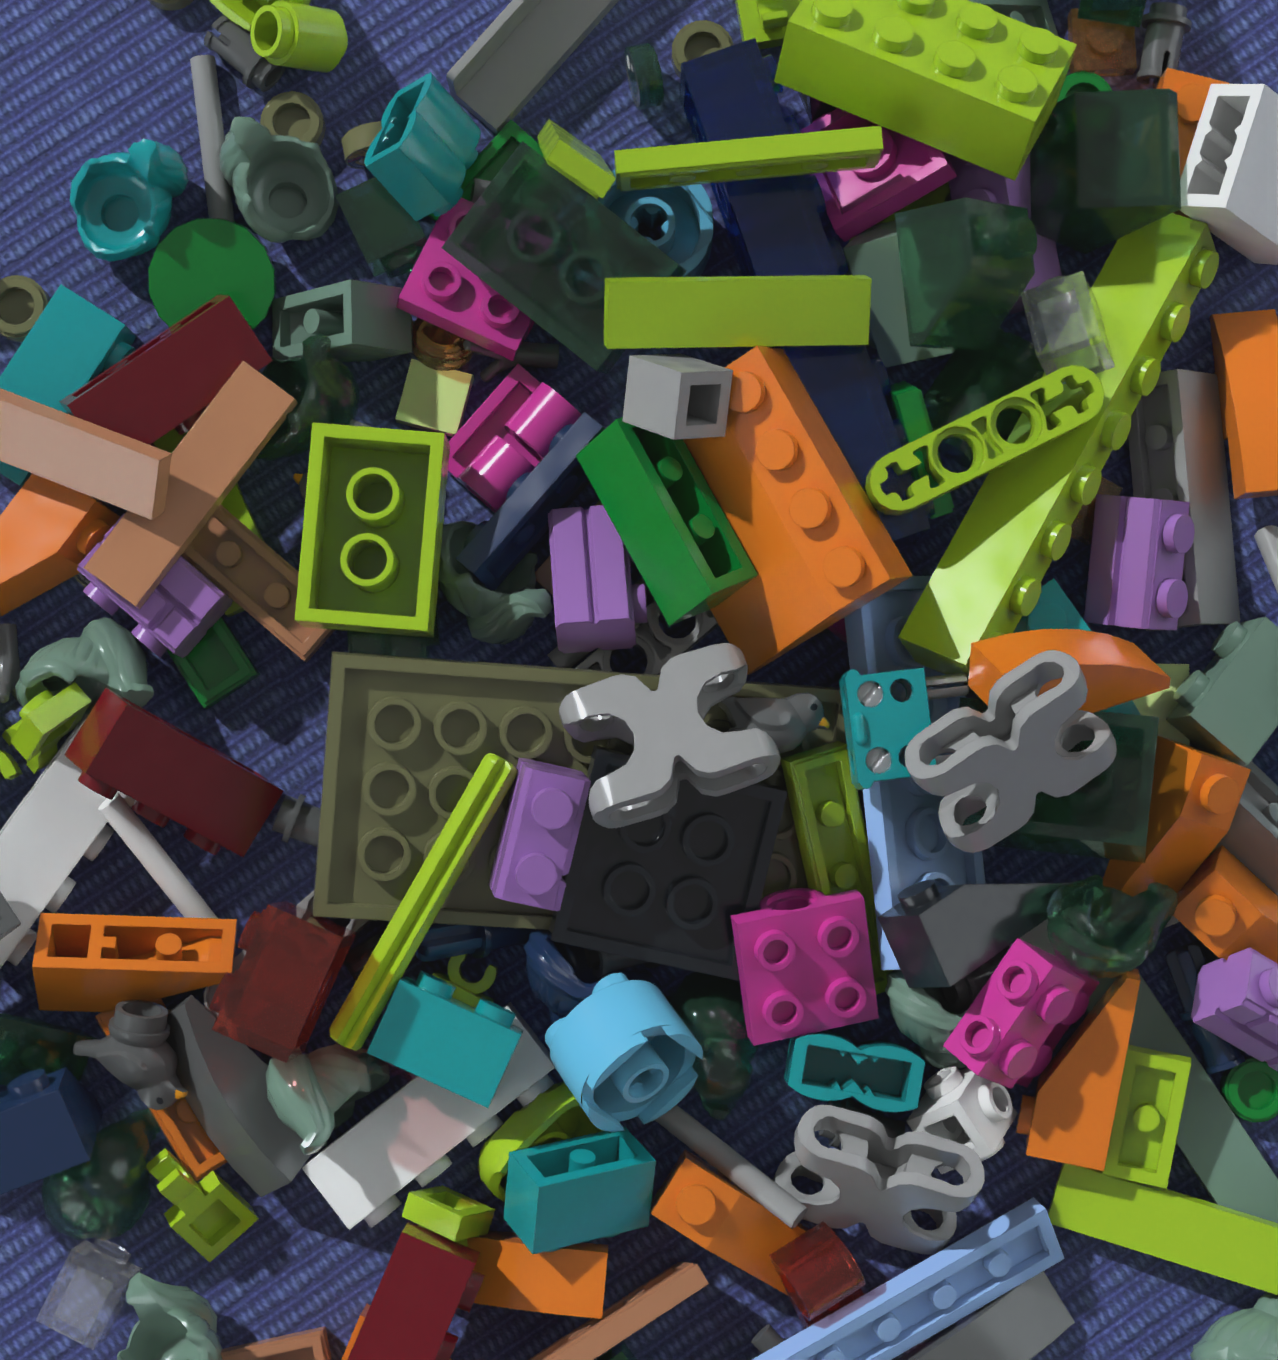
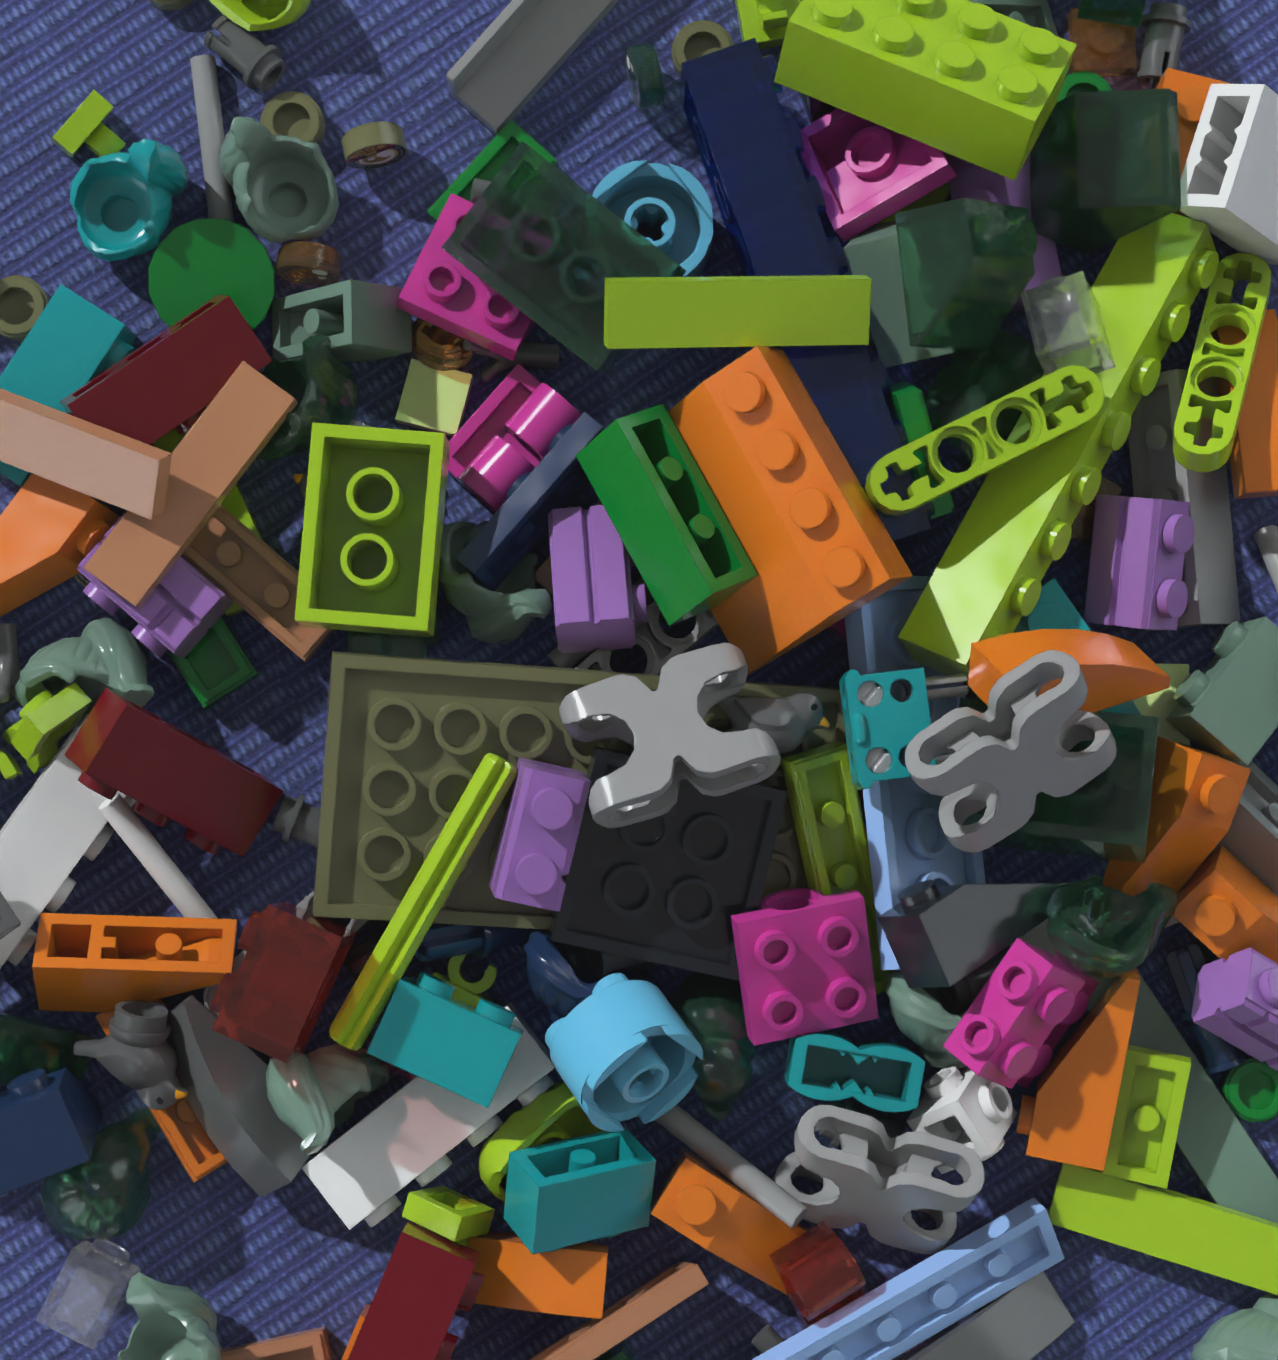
(87, 128): none -> lime tile
(203, 1213): lime plate -> none
(299, 36): lime brick -> none
(308, 263): none -> clear orange tile
(382, 228): clear green brick -> none
(424, 148): teal brick -> none
(575, 160): lime tile -> none
(677, 396): light grey brick -> none
(748, 158): lime tile -> none
(1222, 361): none -> lime beam

